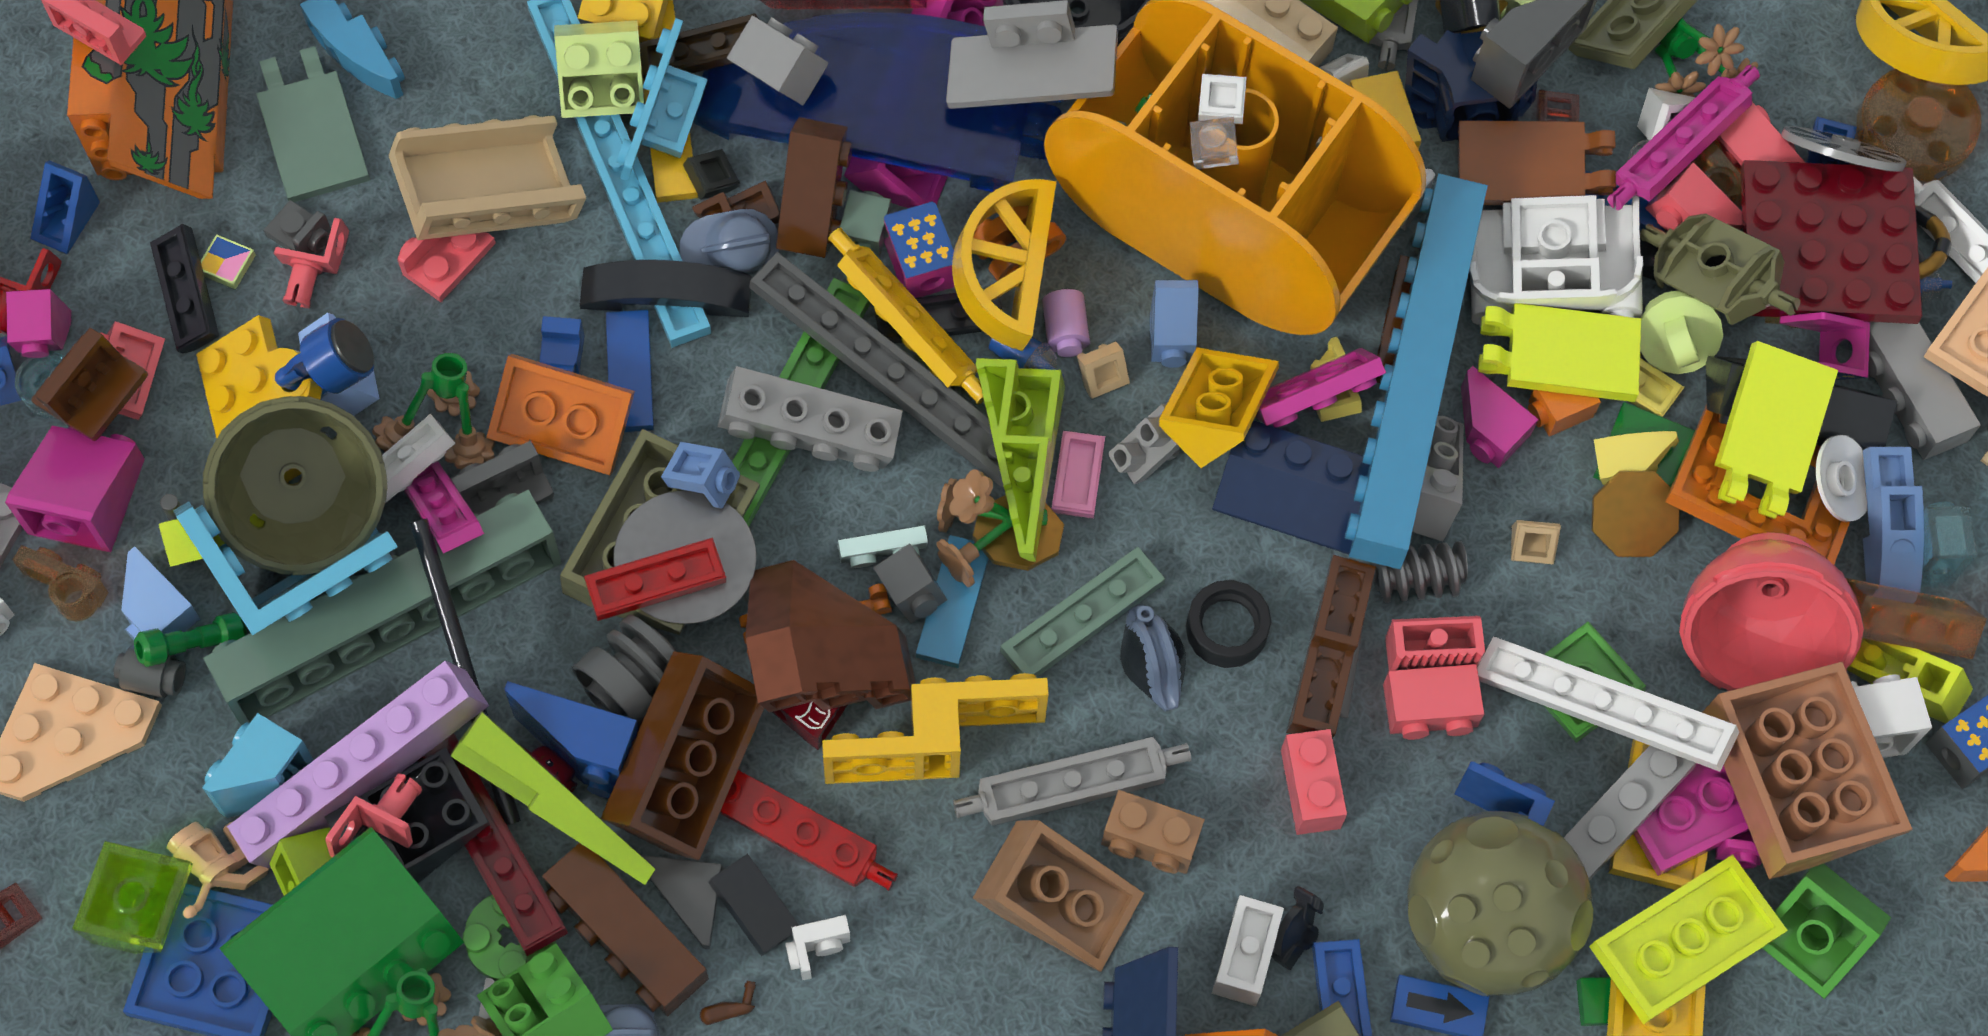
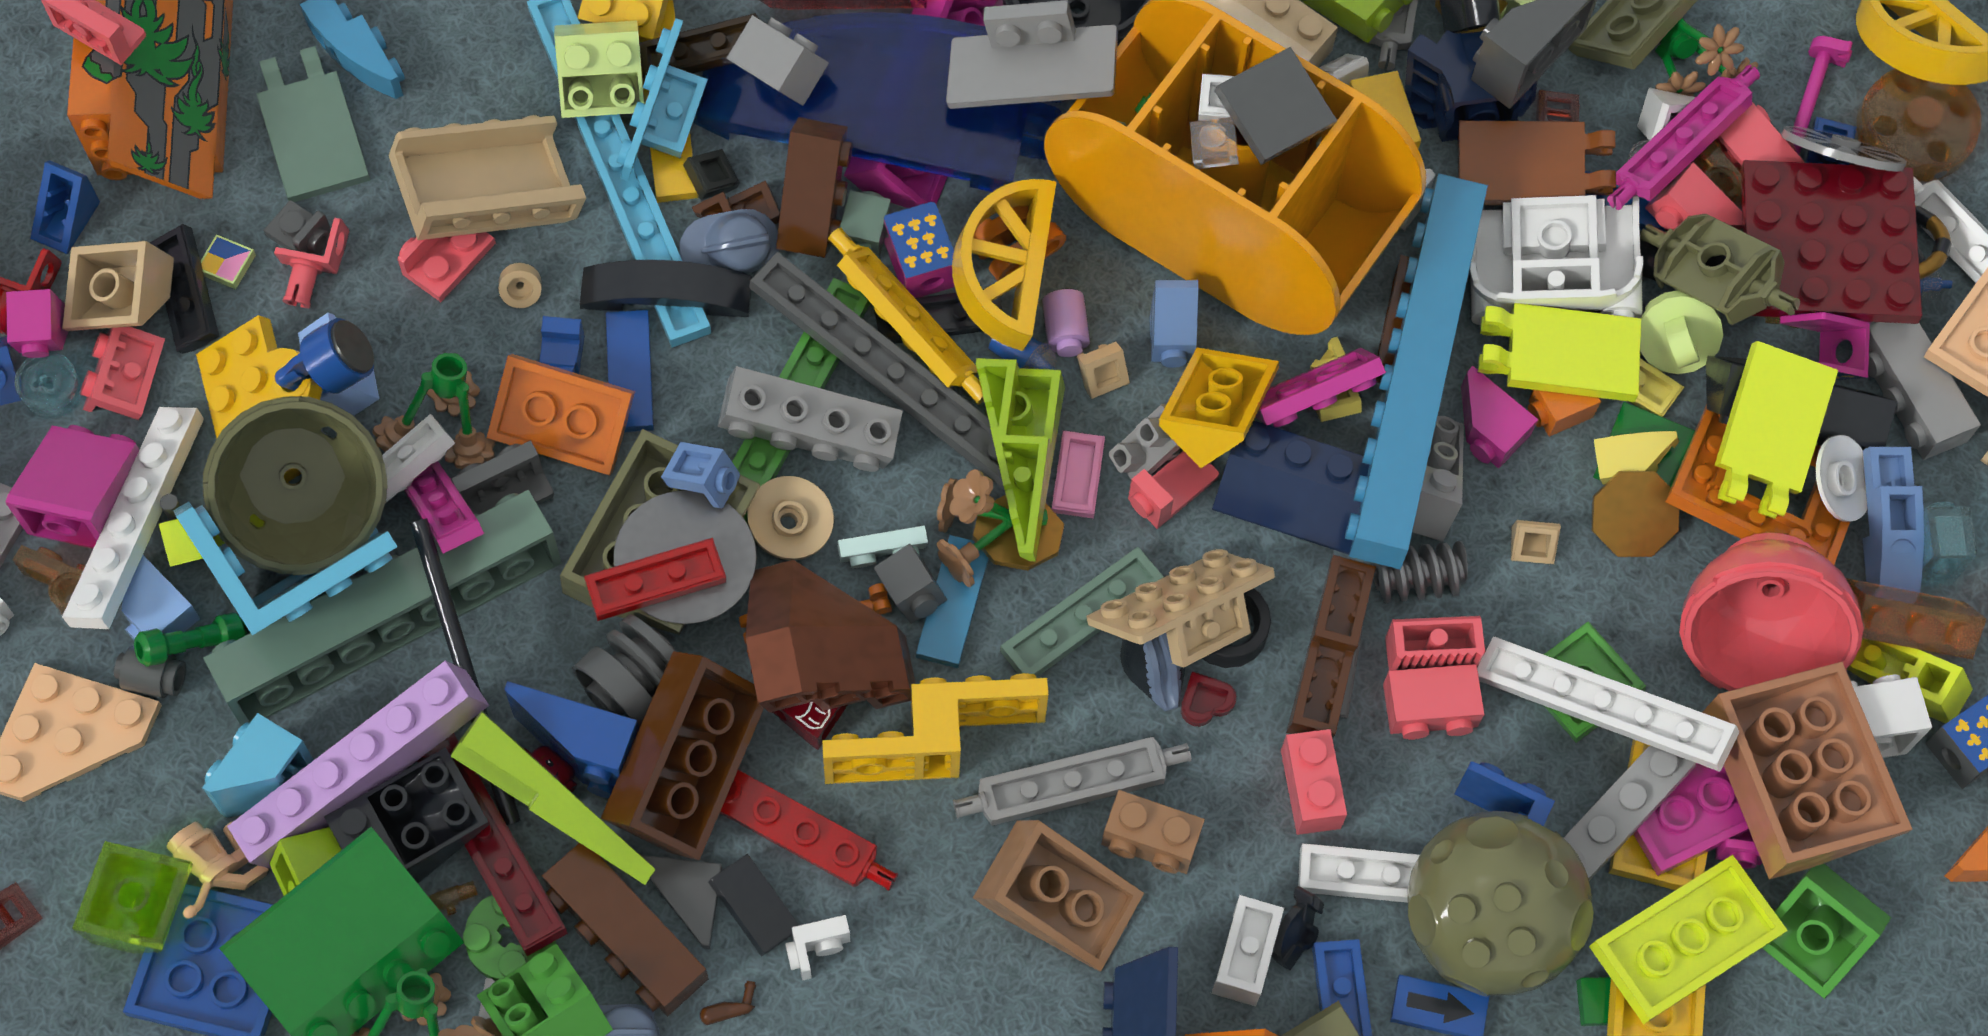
(90, 385): reddish brown bracket -> none
(116, 285): none -> tan slope
(133, 518): none -> white plate
(383, 817): coral bracket -> none
(453, 895): none -> clear orange helmet
(520, 285): none -> tan tile
(795, 499): none -> tan dish
(1169, 489): none -> coral bracket
(1194, 605): none -> tan bracket
(1205, 699): none -> dark red tile
(1275, 105): none -> dark grey tile
(1355, 872): none -> white plate
(1826, 51): none -> dark pink piece

